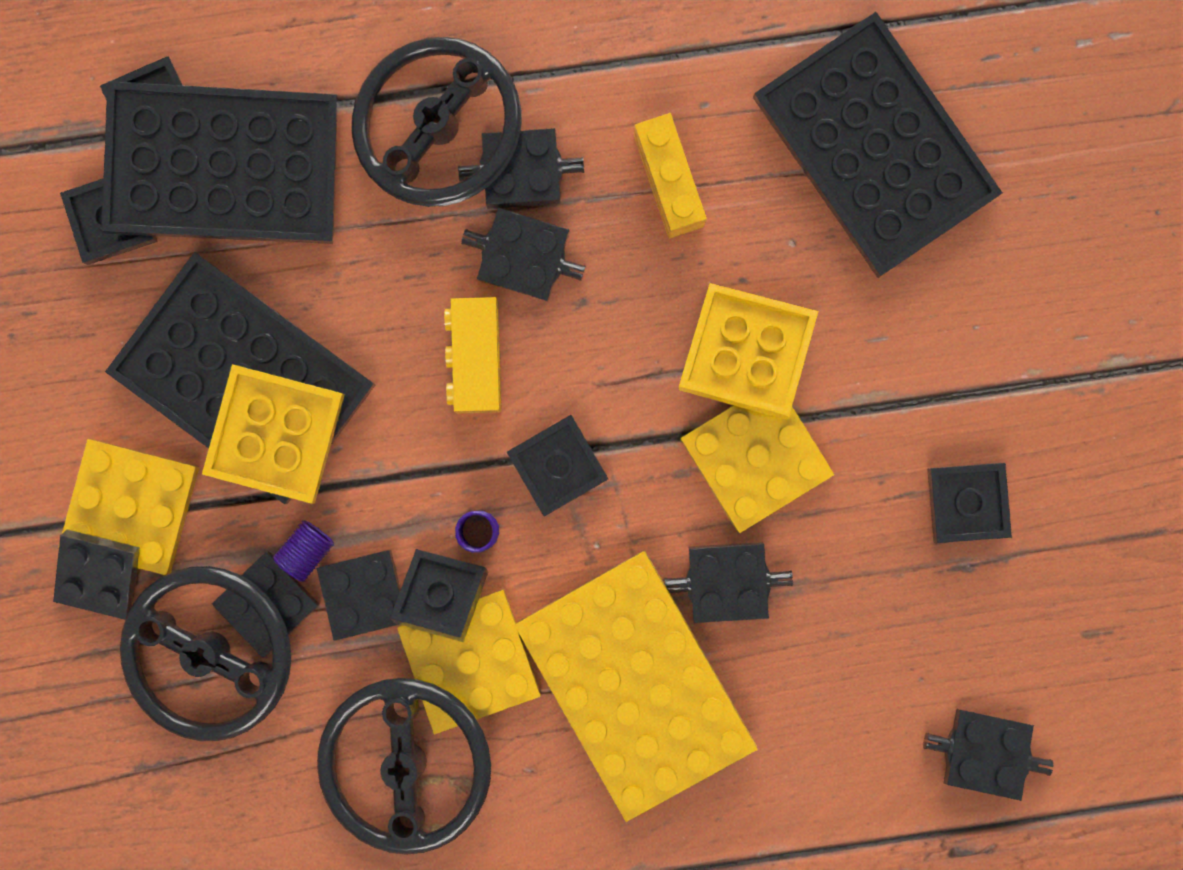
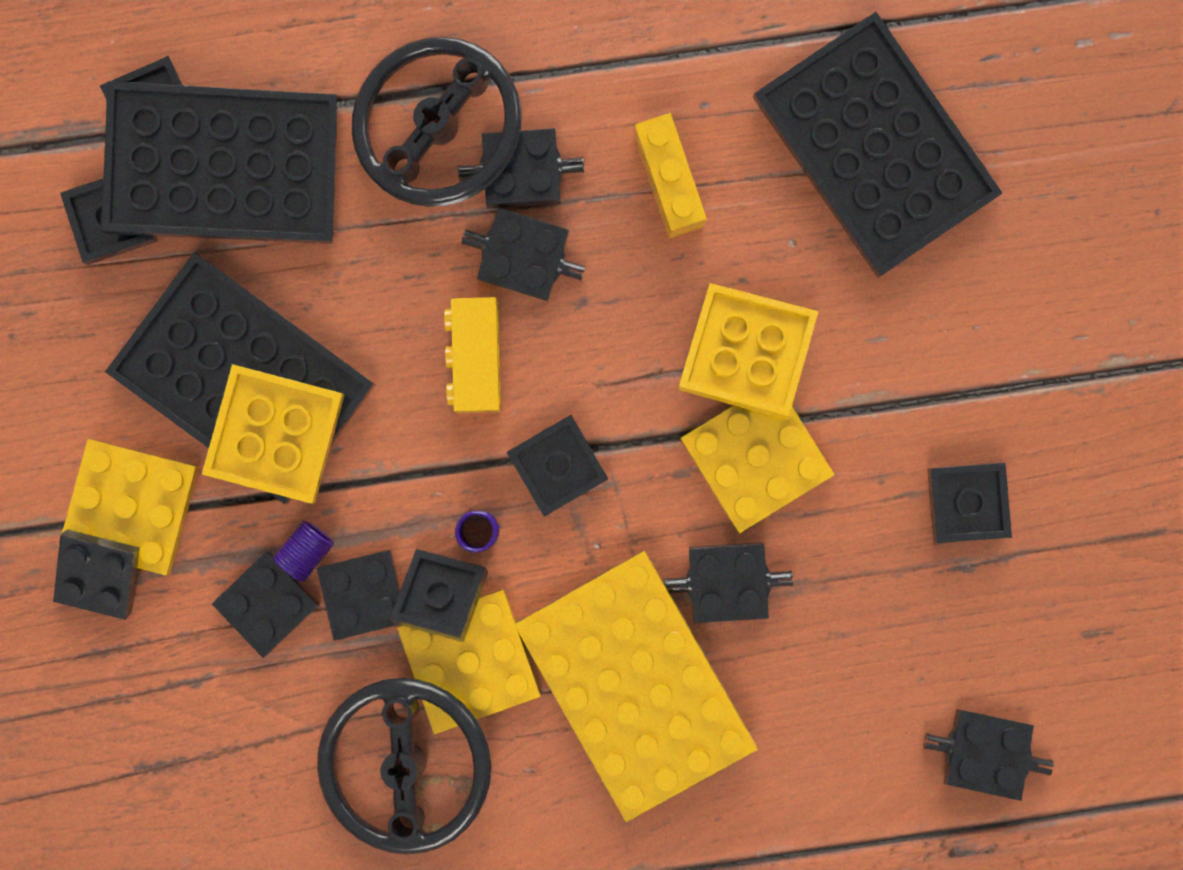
(205, 653): black piece -> none

